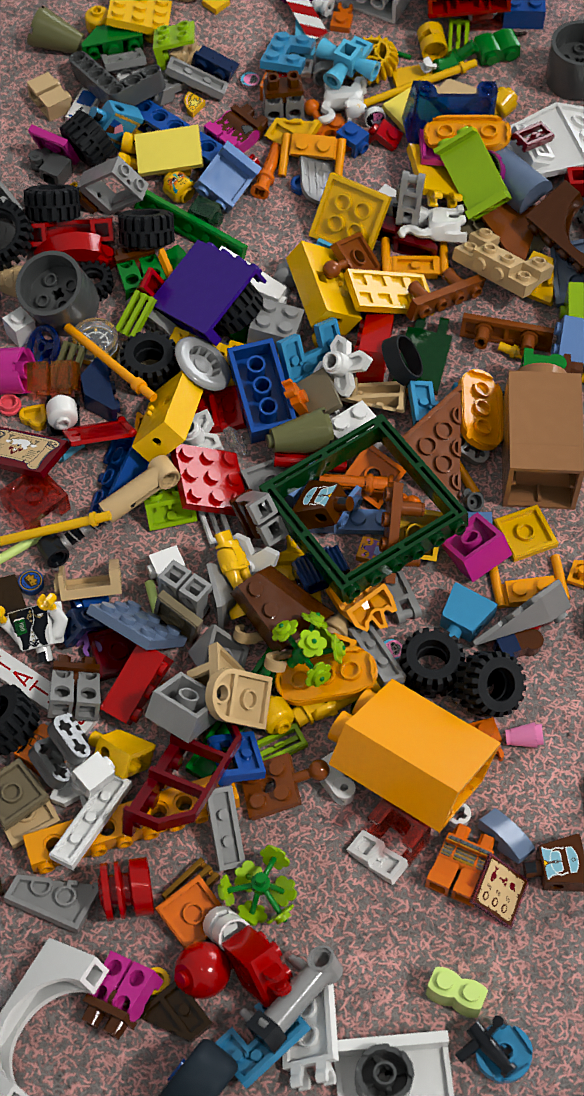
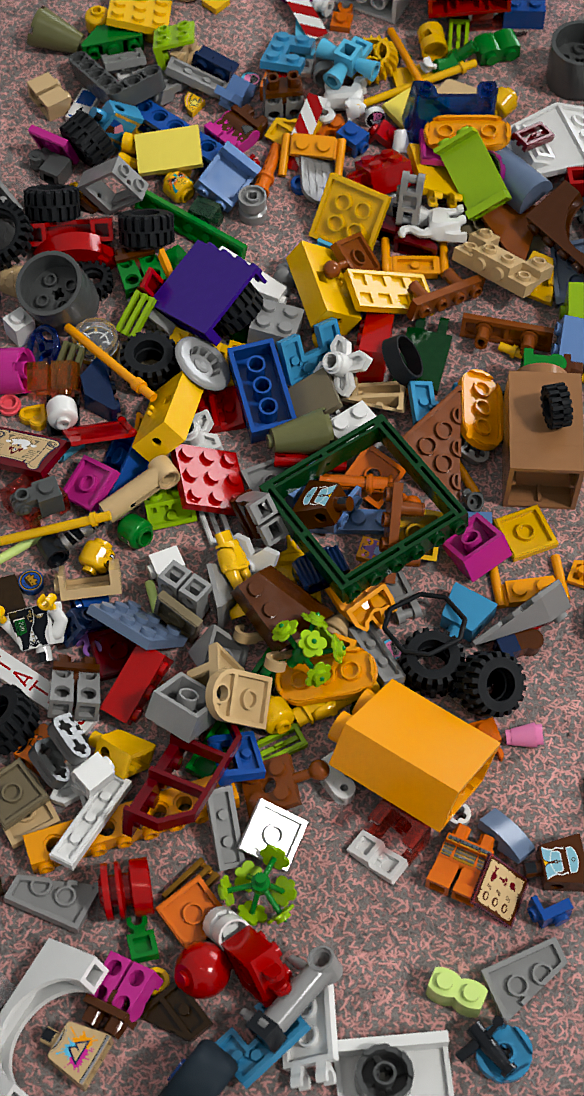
(42, 494): none -> dark grey brick
(77, 1051): none -> tan torso
(90, 483): none -> dark pink plate
(96, 556): none -> yellow head
(135, 531): none -> green head
(141, 943): none -> green plate
(235, 441): clear tile -> none
(237, 92): none -> medium blue brick
(252, 205): none -> light grey wheel
(272, 827): none -> white tile
(297, 397): orange plate -> none
(307, 121): none -> sticker
(381, 171): none -> red hinge
(400, 141): none -> white cone
(404, 54): none -> light orange bar
(437, 650): none -> black piece
(522, 976): none -> light grey wing
(554, 914): none -> blue bracket
(556, 405): none -> black tyre

